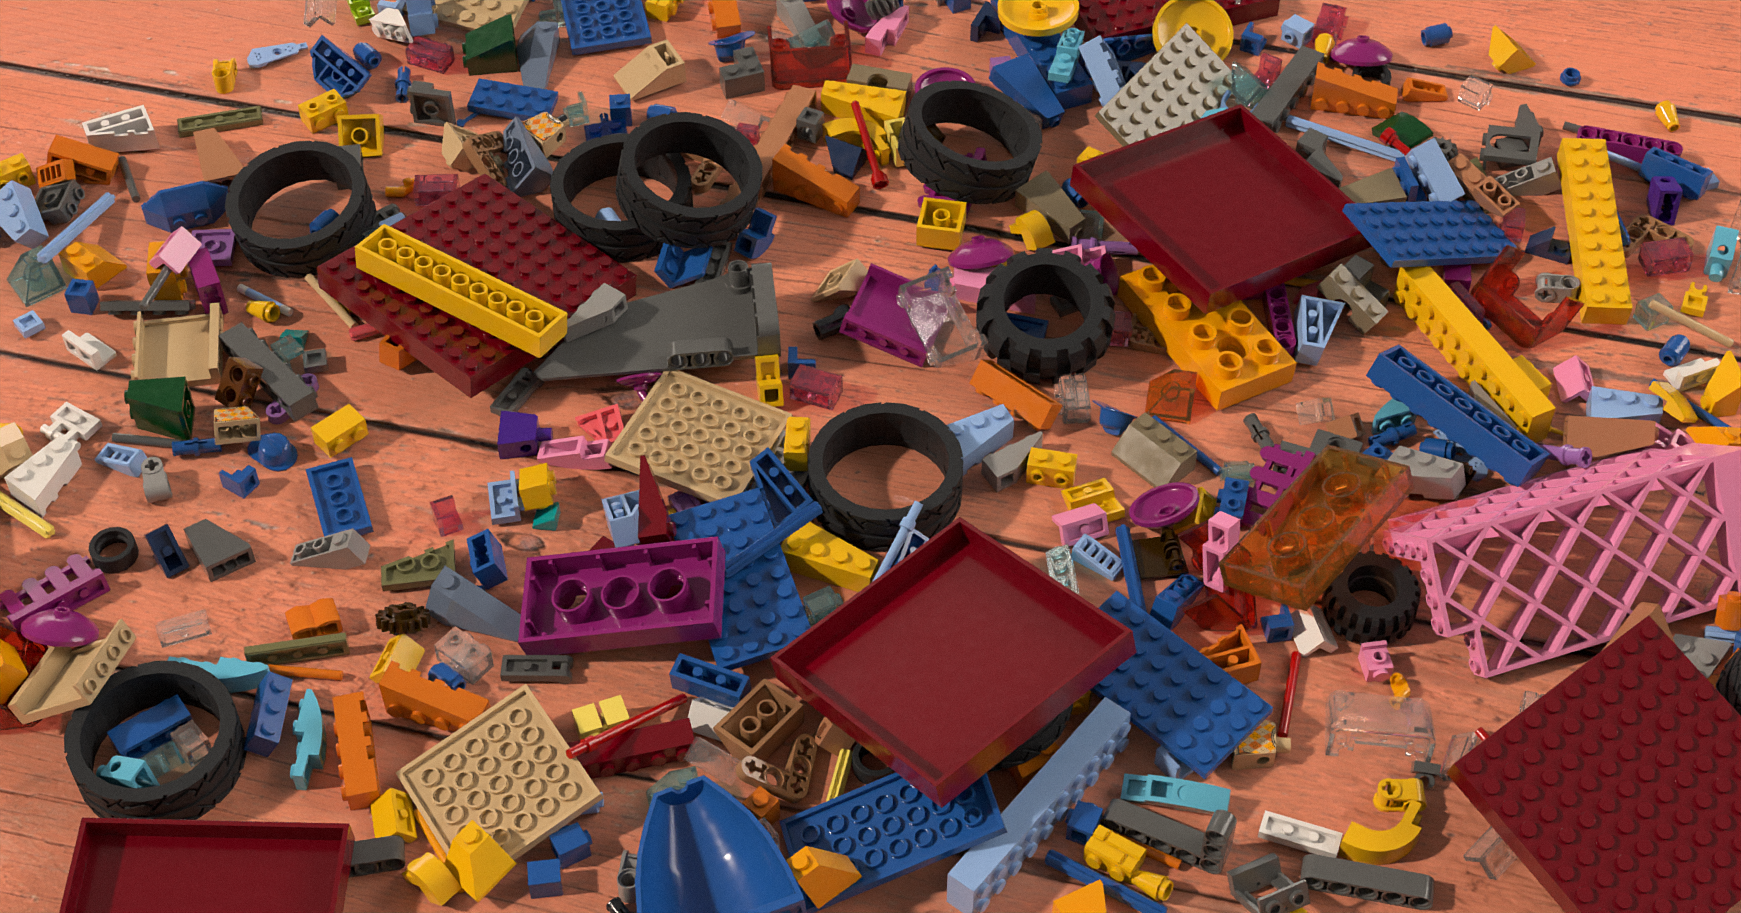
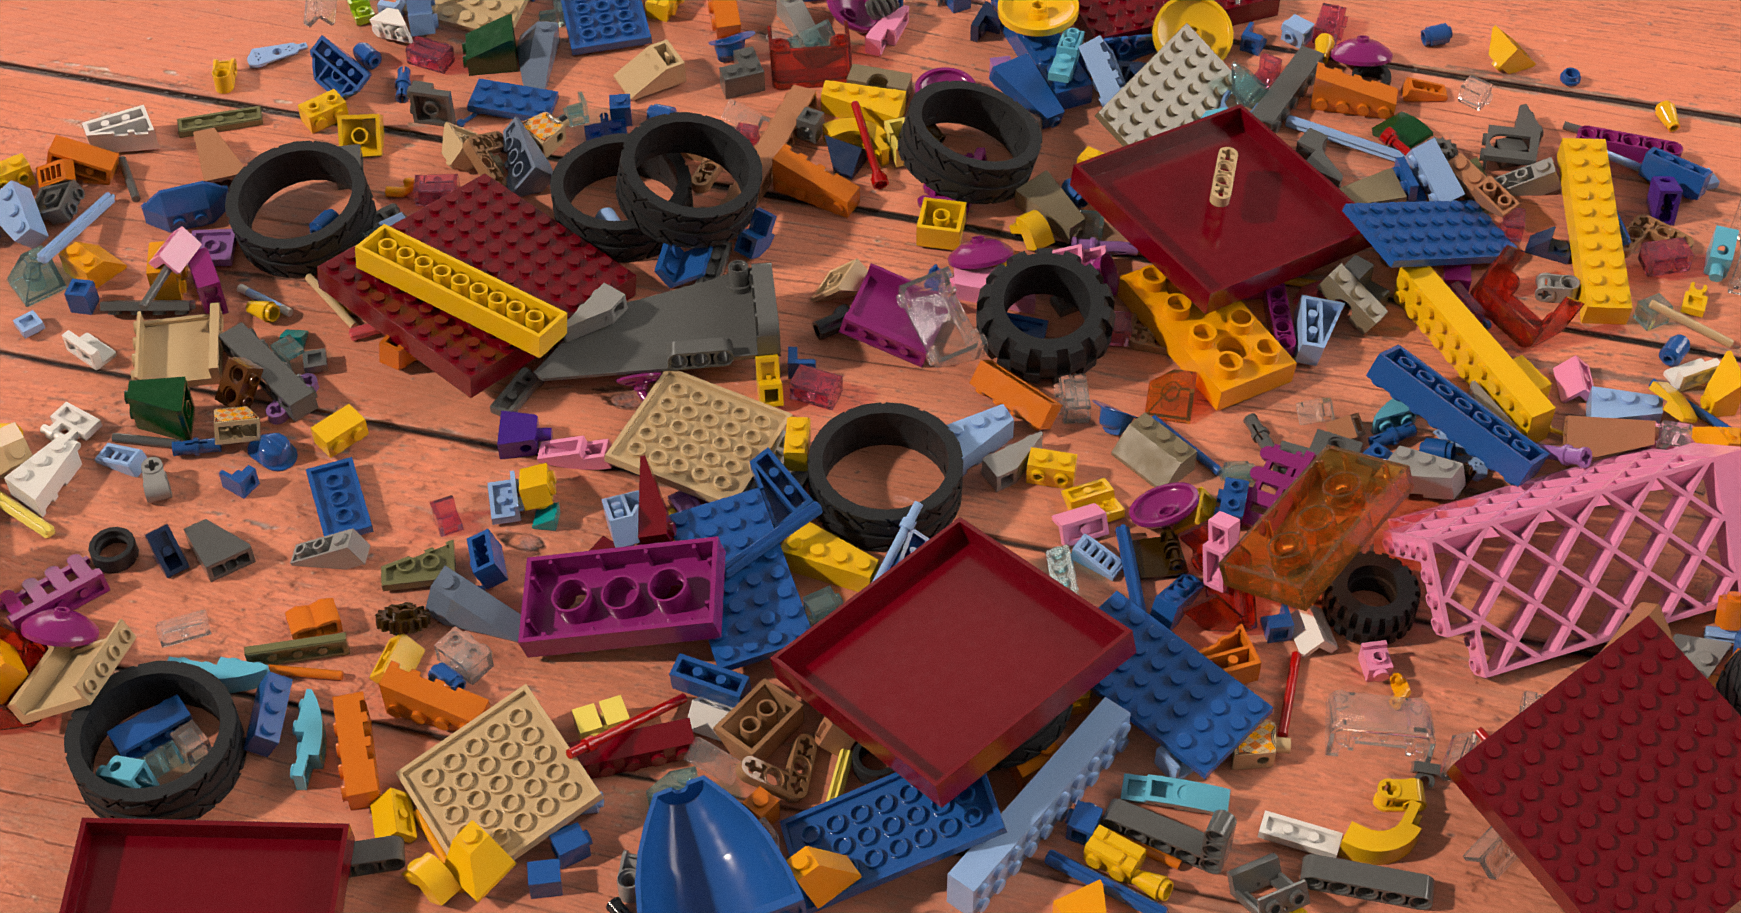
(537, 668): dark grey plate -> none
(602, 423): coral wing -> none
(1223, 176): none -> tan beam
(1674, 434): none -> clear panel

